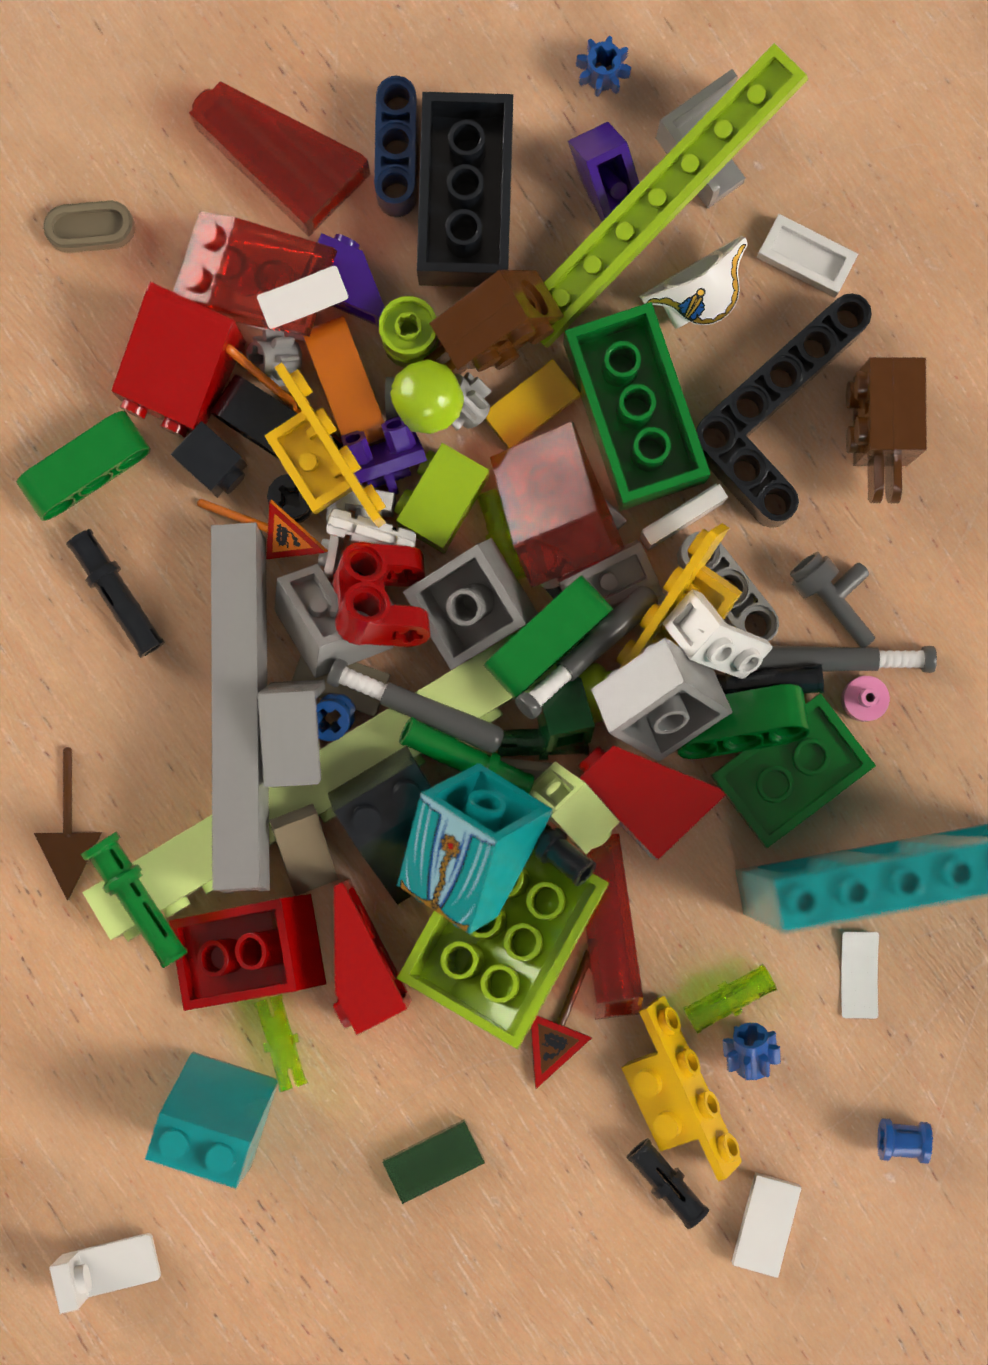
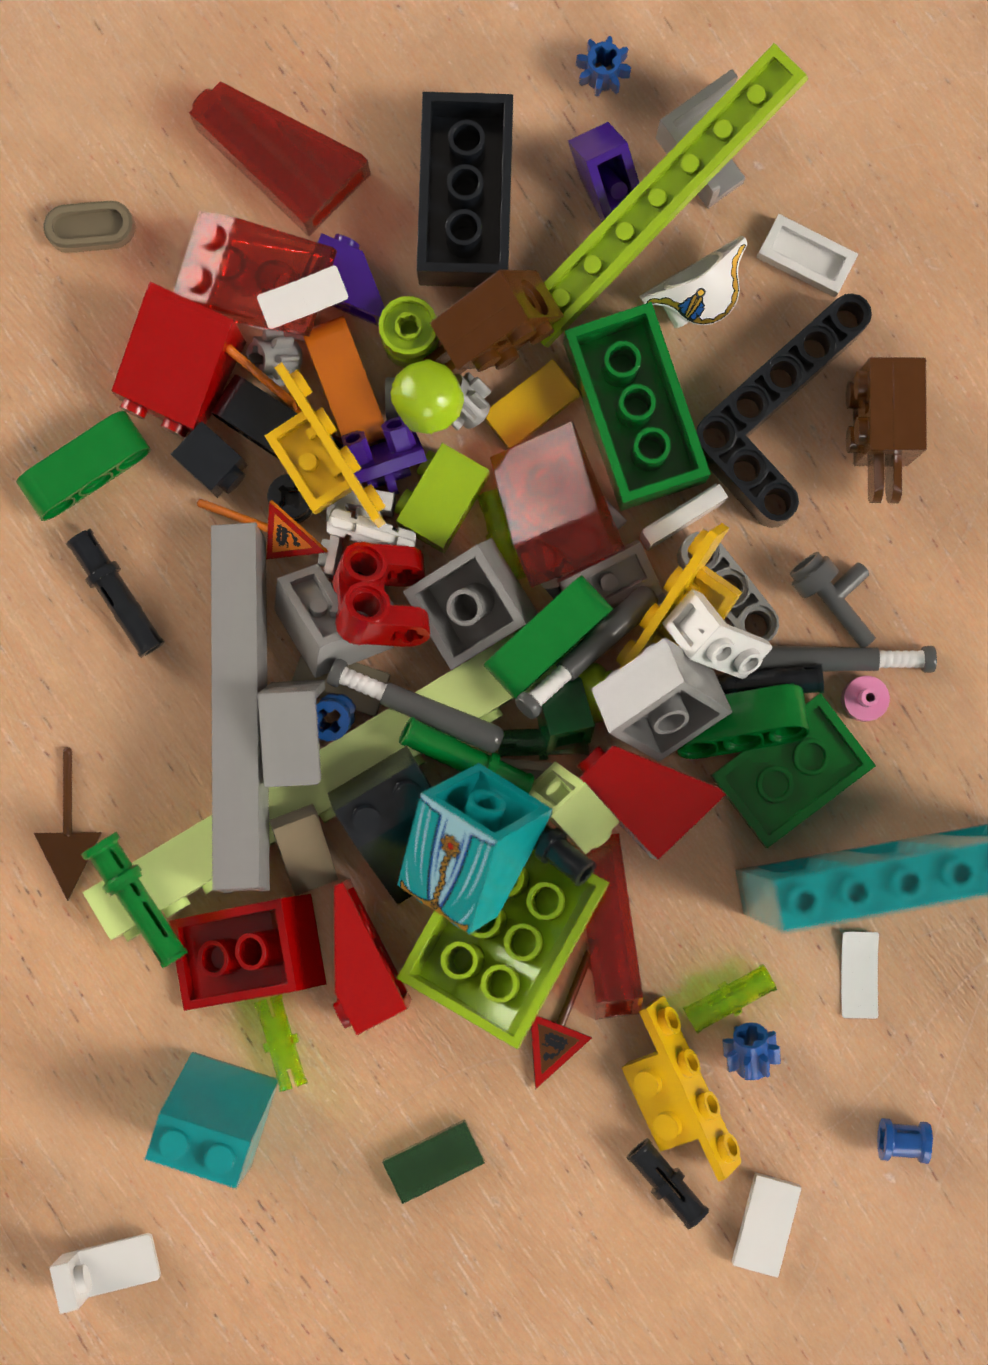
(393, 126): dark blue beam -> none

